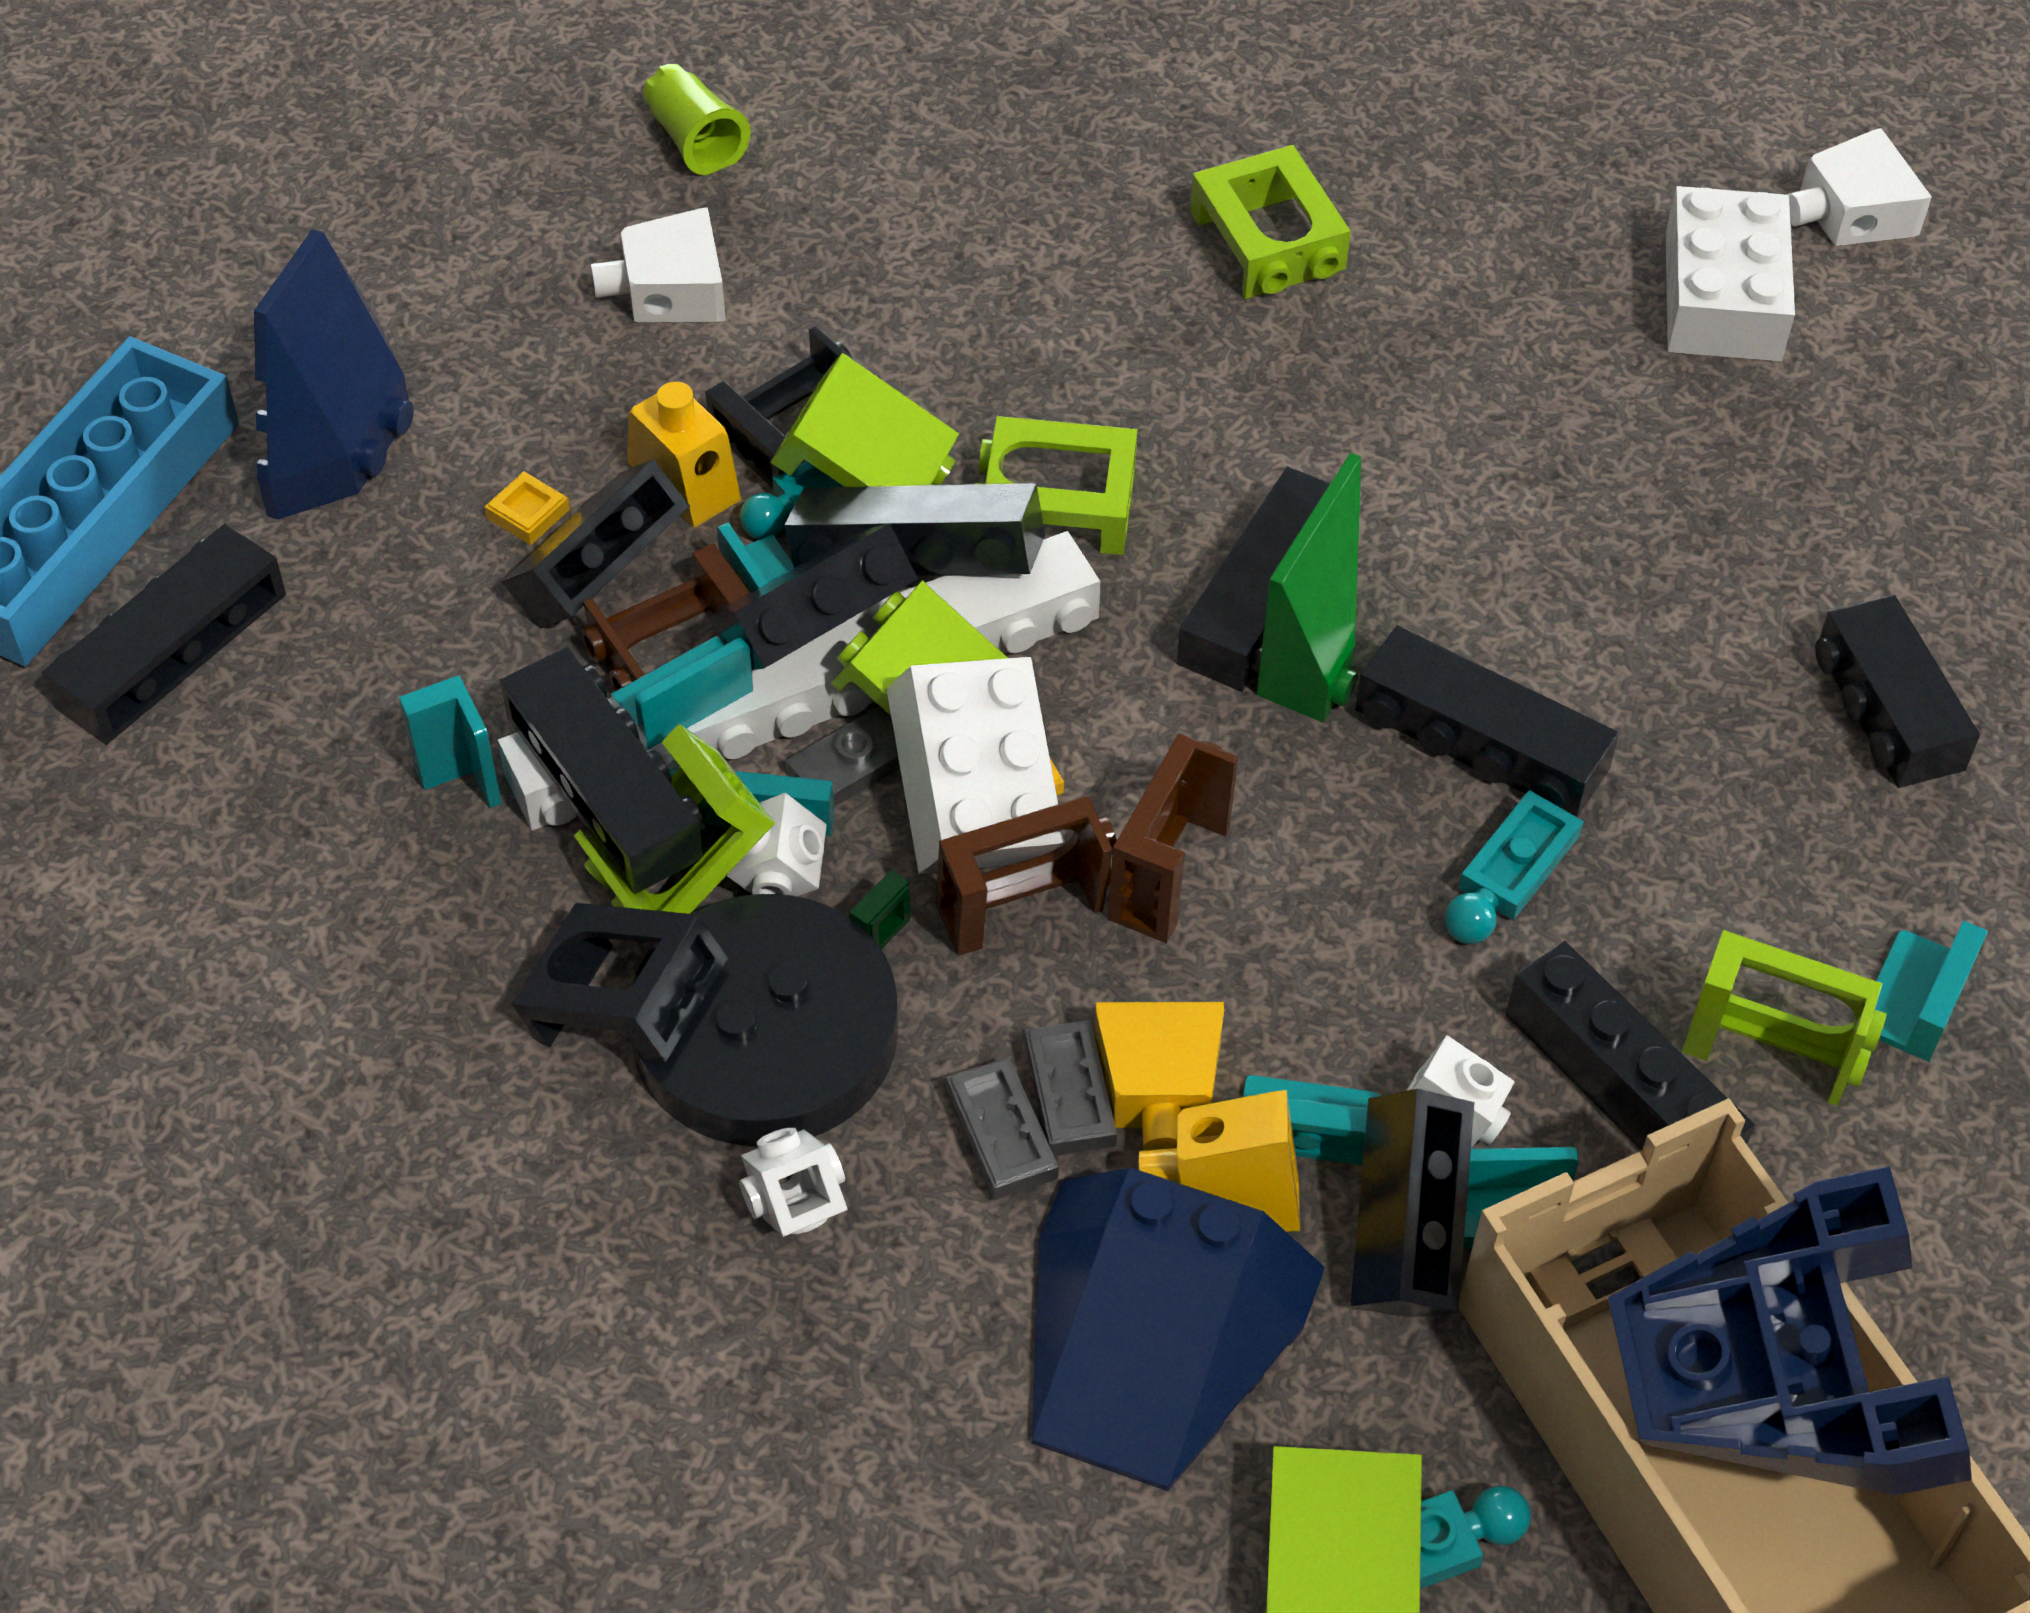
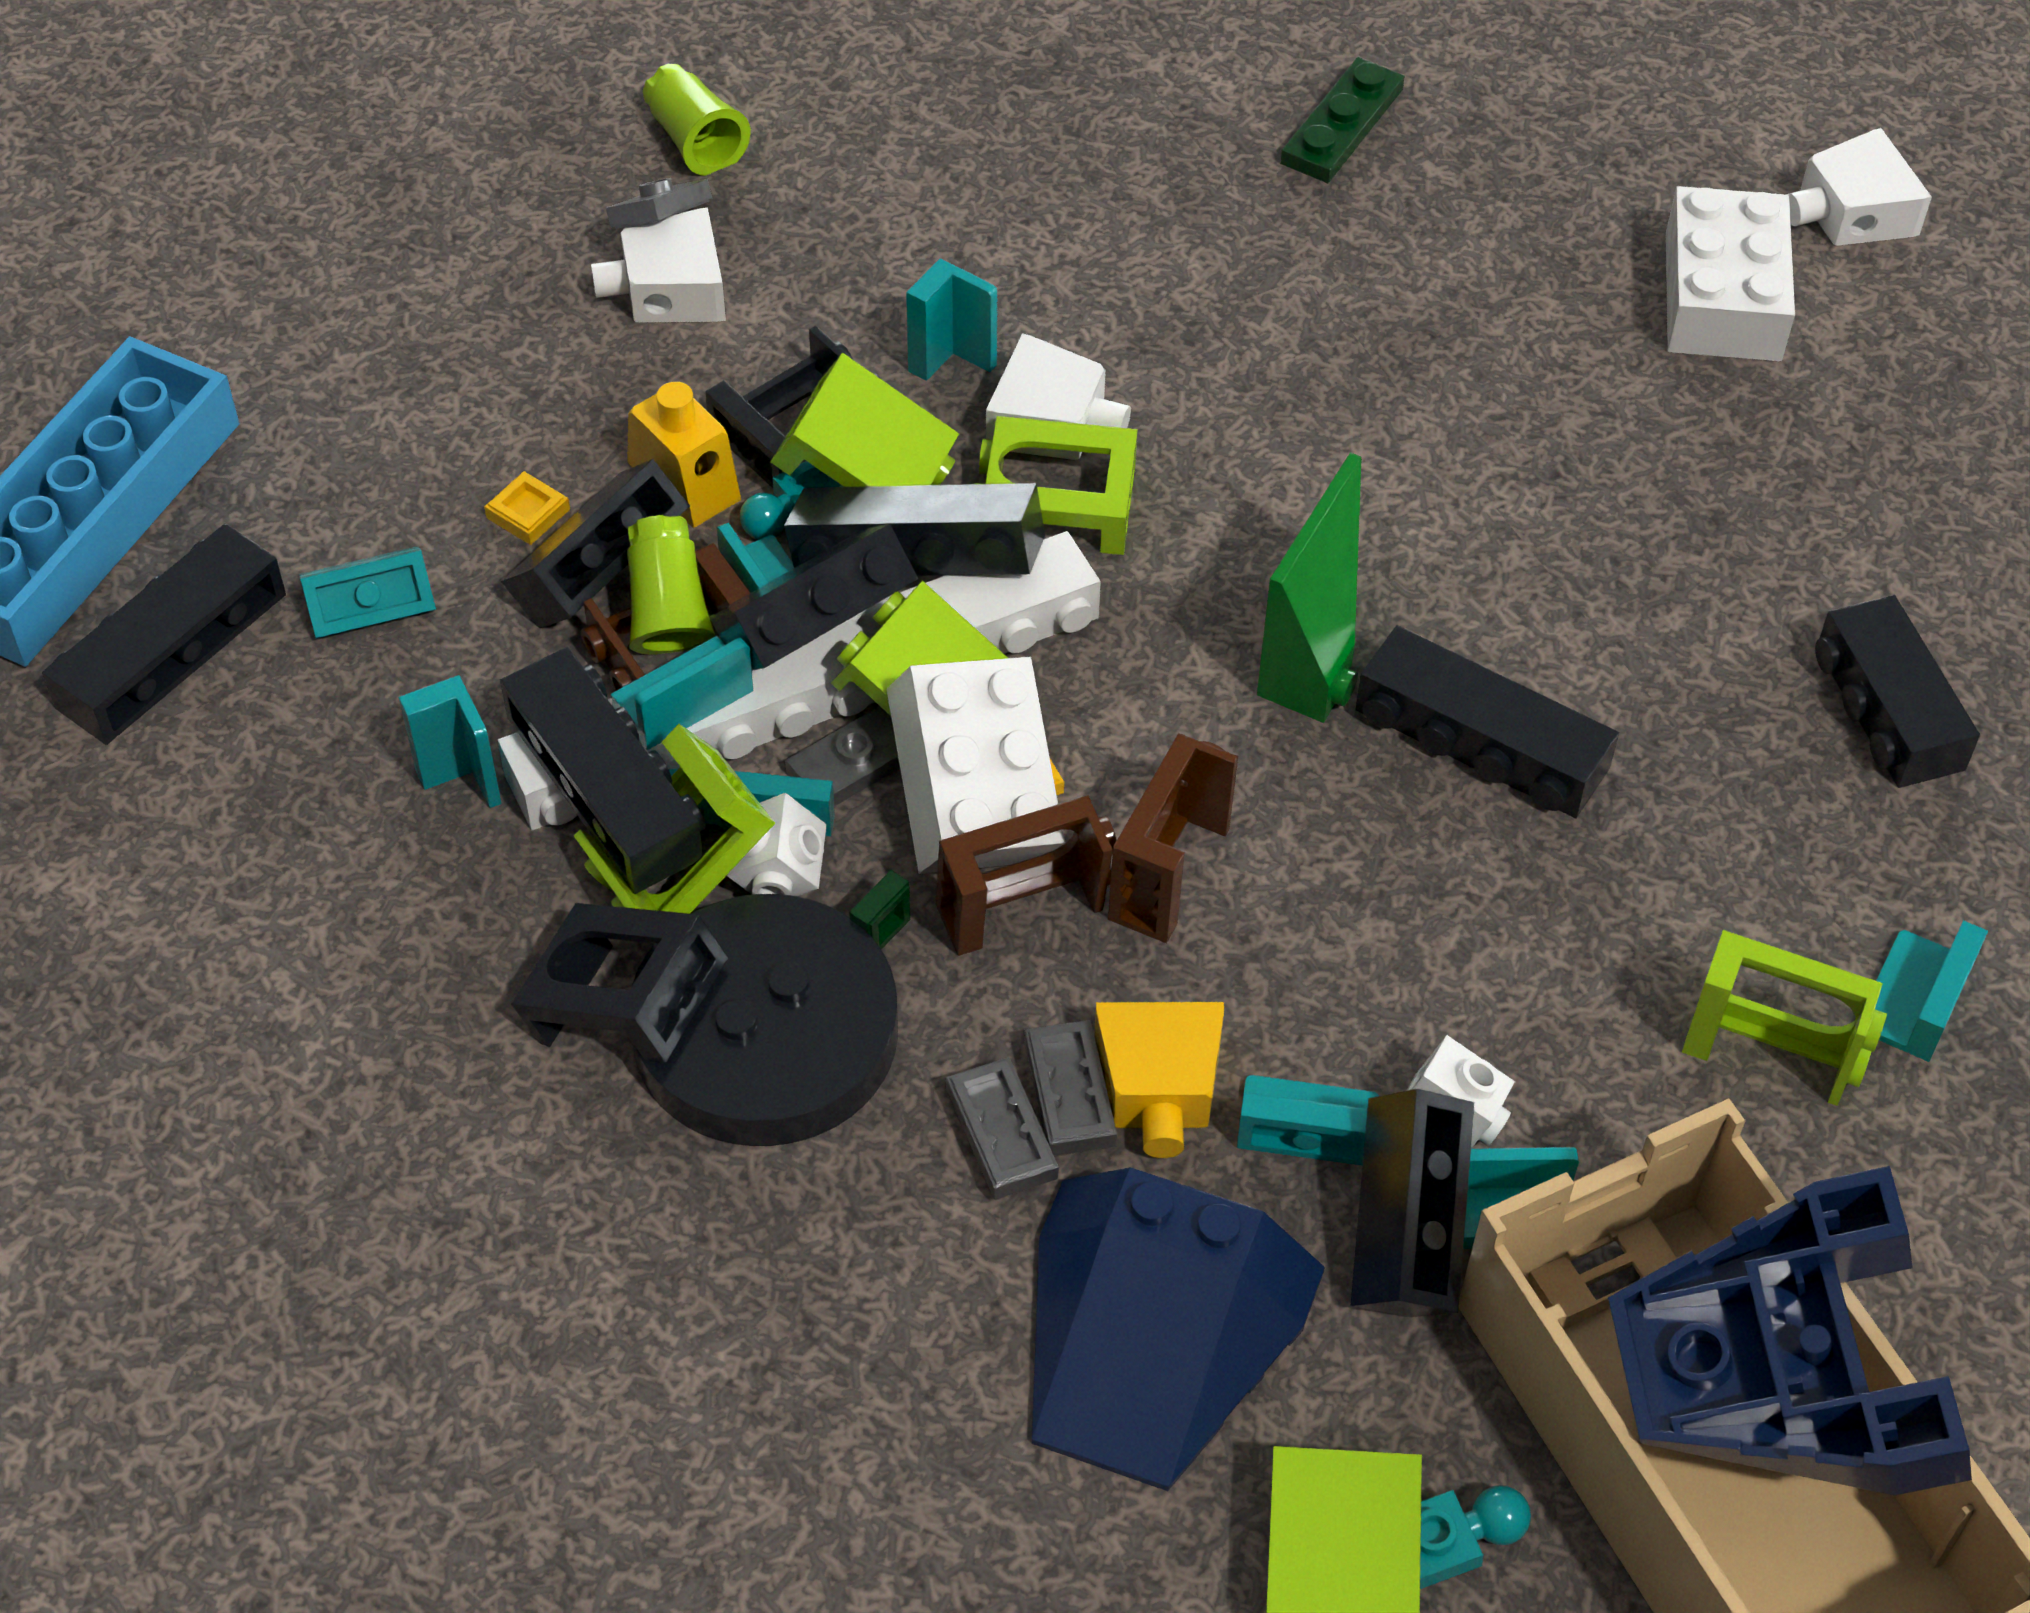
(328, 381): dark blue wedge -> none
(367, 591): none -> teal panel
(658, 201): none -> flat silver plate
(665, 588): none -> lime plant
(809, 1194): white brick -> none
(948, 316): none -> teal panel
(1053, 386): none -> white torso
(1228, 621): black brick -> none
(1237, 1153): yellow torso -> none
(1269, 266): lime panel -> none
(1342, 120): none -> dark green plate
(1511, 867): teal plate -> none
(1608, 1046): black brick -> none

